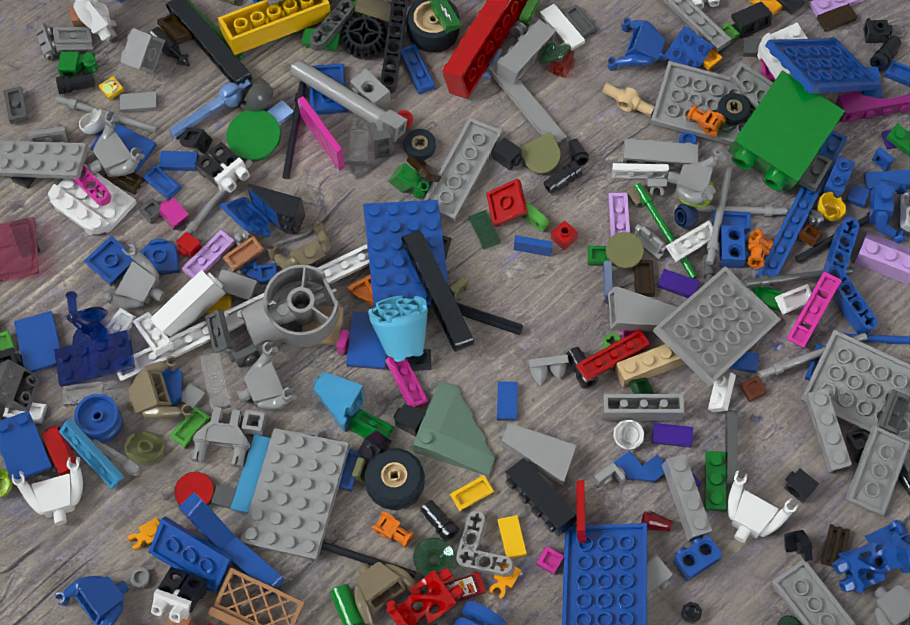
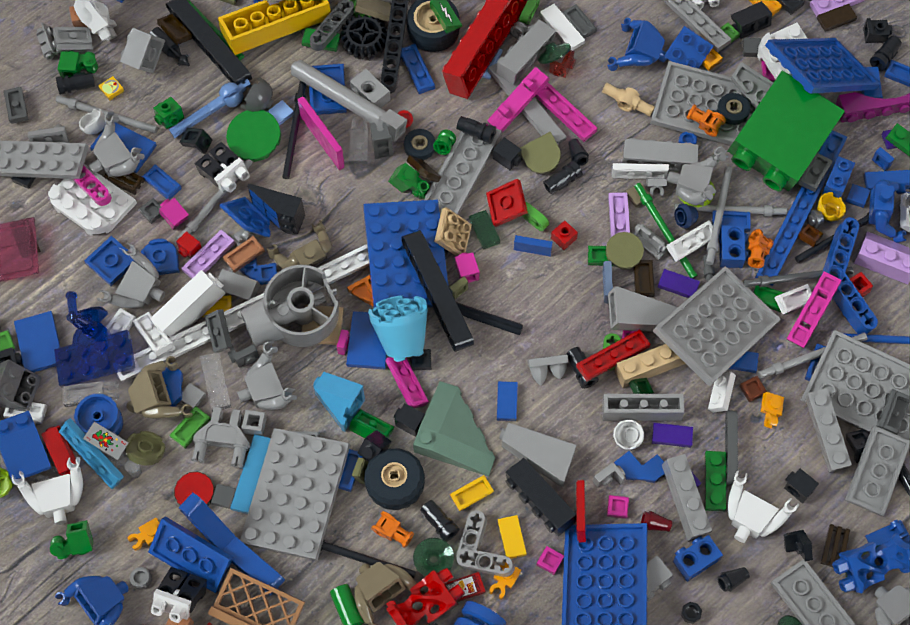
(78, 541): none -> green brick
(106, 440): none -> light grey tile
(138, 102): light grey tile -> none
(168, 113): none -> green brick
(178, 160): blue tile -> none
(444, 142): none -> green wheel
(452, 232): none -> tan tile
(467, 267): none -> dark pink brick
(475, 128): none -> black axle
(518, 99): none -> dark pink hinge
(566, 112): none -> dark pink plate
(618, 506): none -> dark pink tile
(731, 579): none -> black cone
(772, 406): none -> light orange plate
(862, 284): none -> red plate

